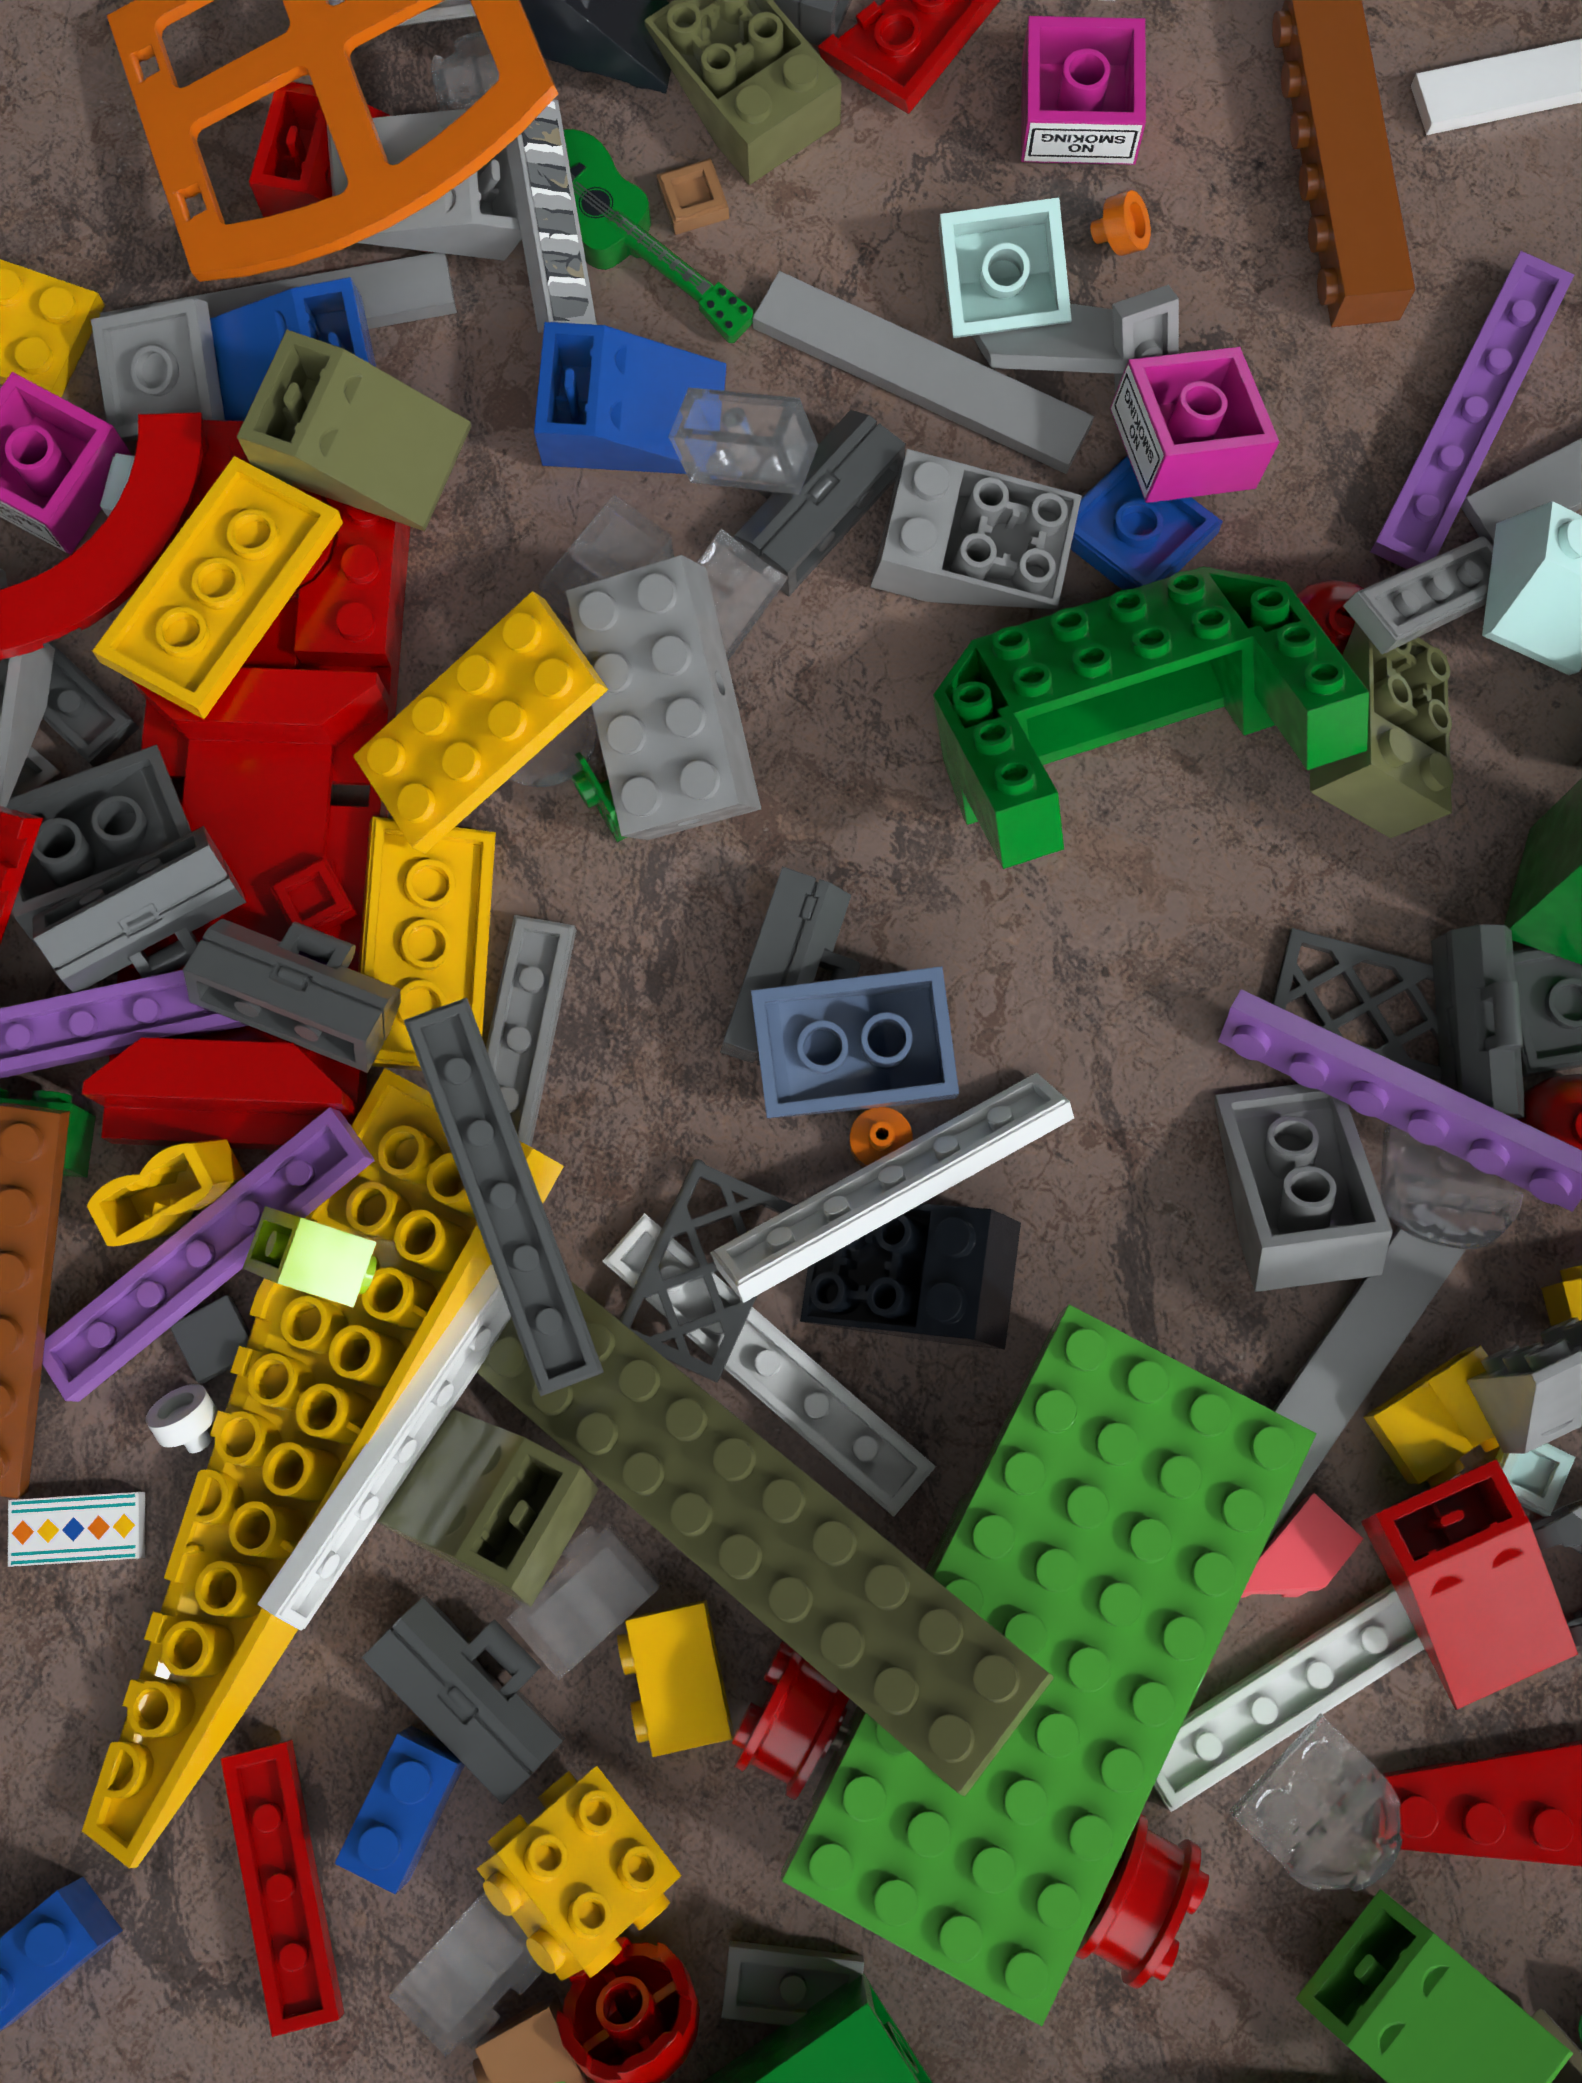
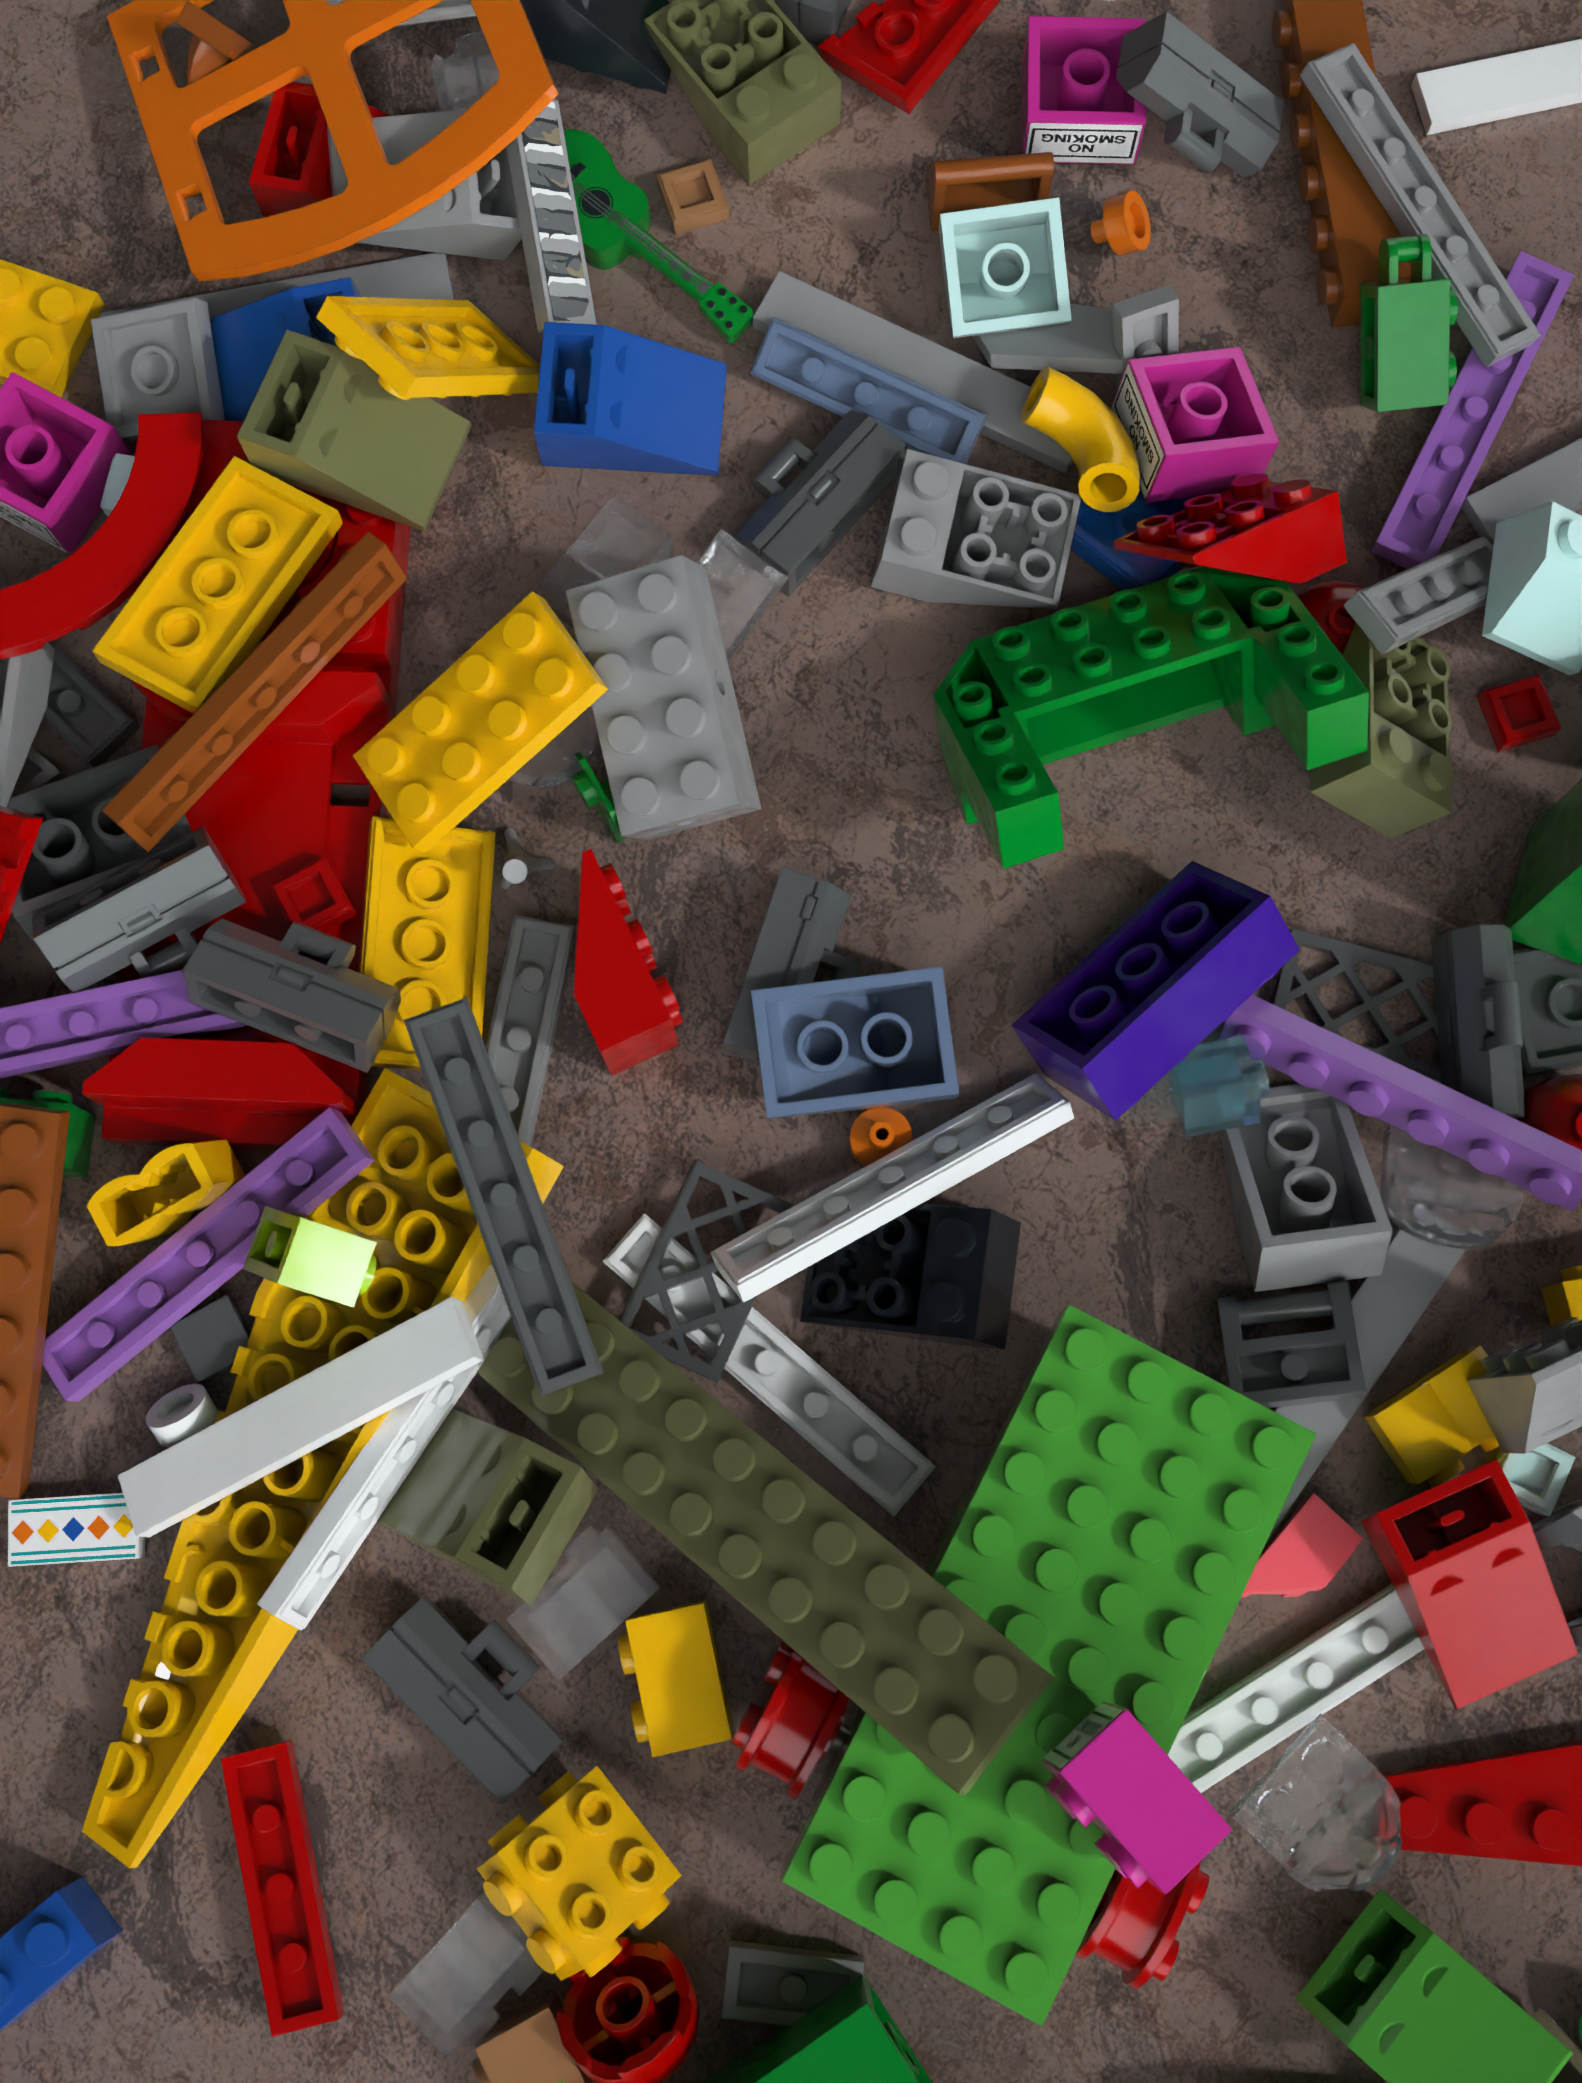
(212, 43): none -> dark orange tile
(256, 692): none -> dark orange plate
(300, 1417): none -> white tile
(401, 1810): blue brick -> none
(430, 346): none -> yellow plate
(519, 863): none -> light grey bar
(613, 985): none -> red slope
(744, 440): clear brick -> none
(849, 382): none -> sand blue tile
(986, 182): none -> dark orange tile
(1090, 435): none -> yellow cylinder
(1136, 1795): none -> dark pink brick
(1156, 988): none -> dark purple brick
(1204, 97): none -> dark grey piece
(1218, 1087): none -> clear light blue brick
(1252, 529): none -> red slope
(1293, 1366): none -> dark grey plate
(1406, 330): none -> green brick
(1419, 201): none -> light grey tile
(1519, 713): none -> red tile

